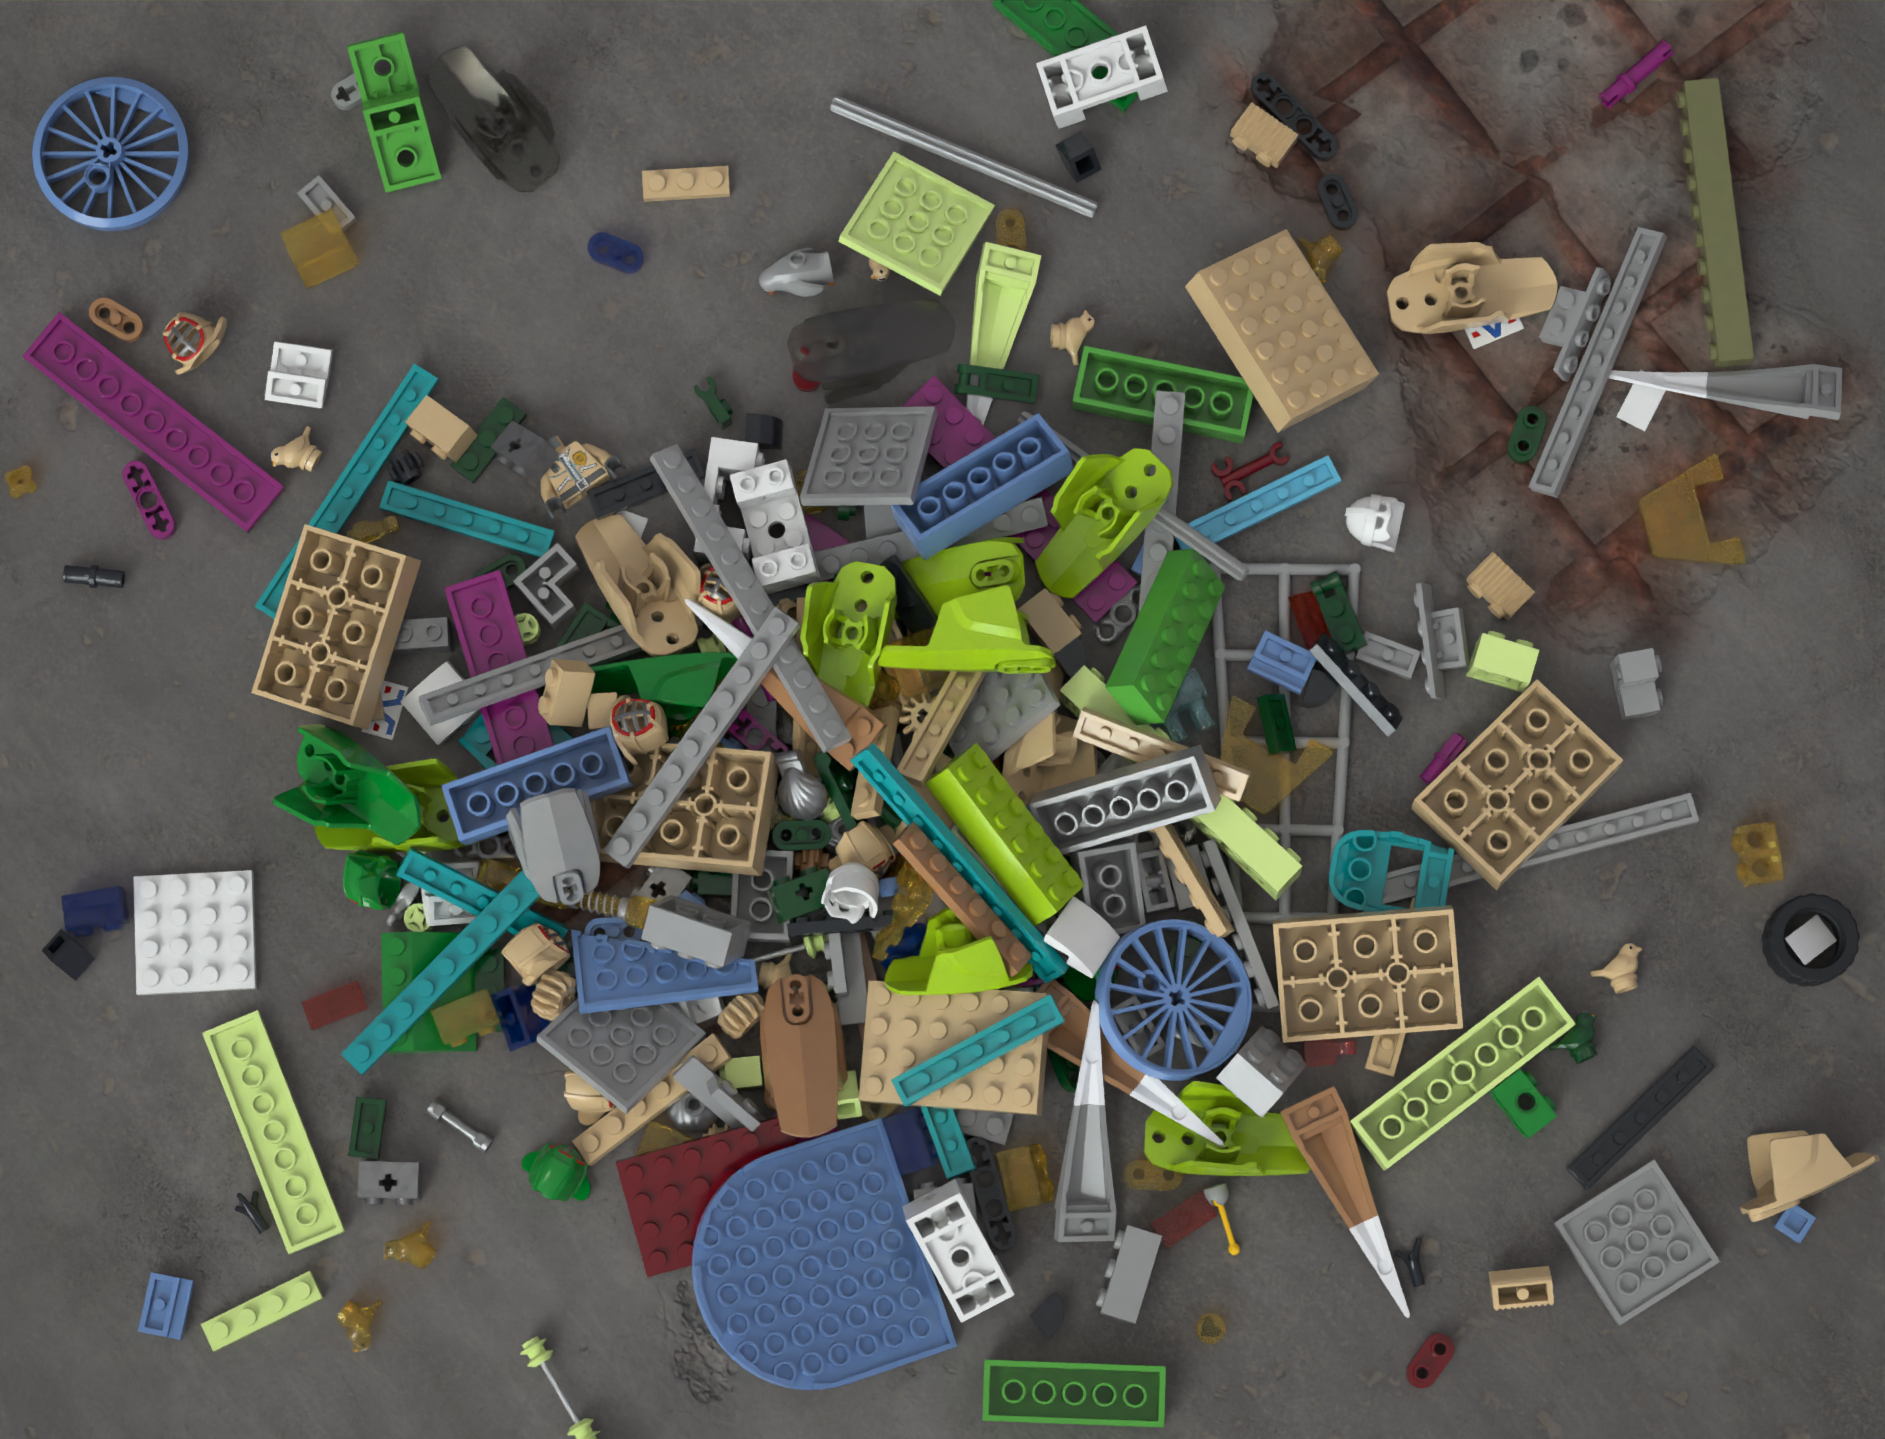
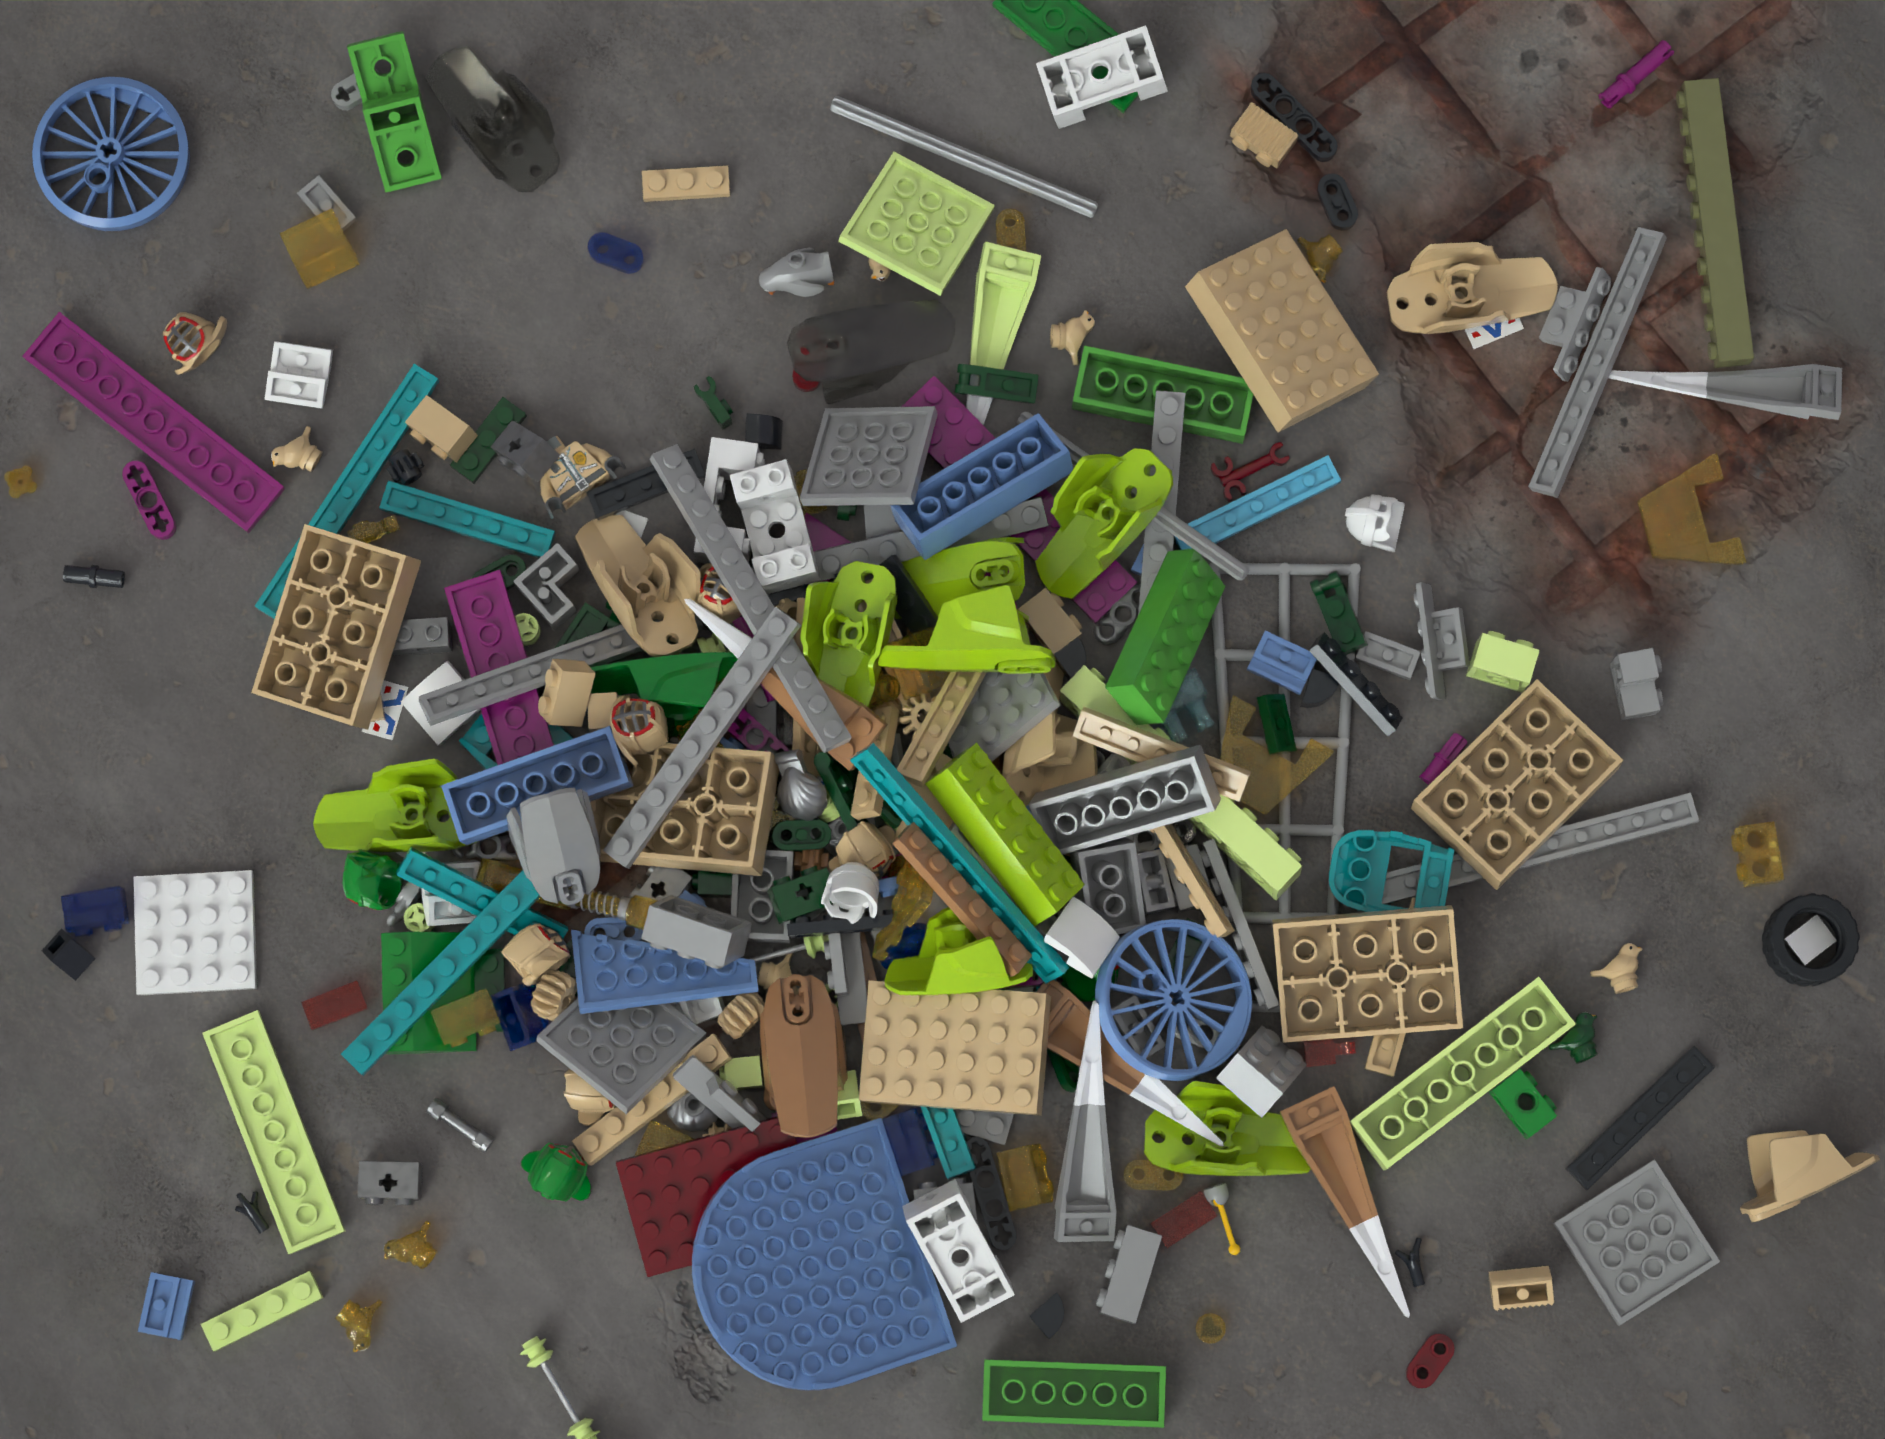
(117, 321): medium nougat plate -> none
(349, 788): green piece -> none
(367, 1128): dark green plate -> none
(978, 1050): teal plate -> none
(1078, 157): black brick -> none
(1308, 617): clear red plate -> none
(1499, 587): tan brick -> none
(1526, 433): dark green plate -> none
(1640, 405): white sticker -> none
(1794, 1223): medium blue plate -> none

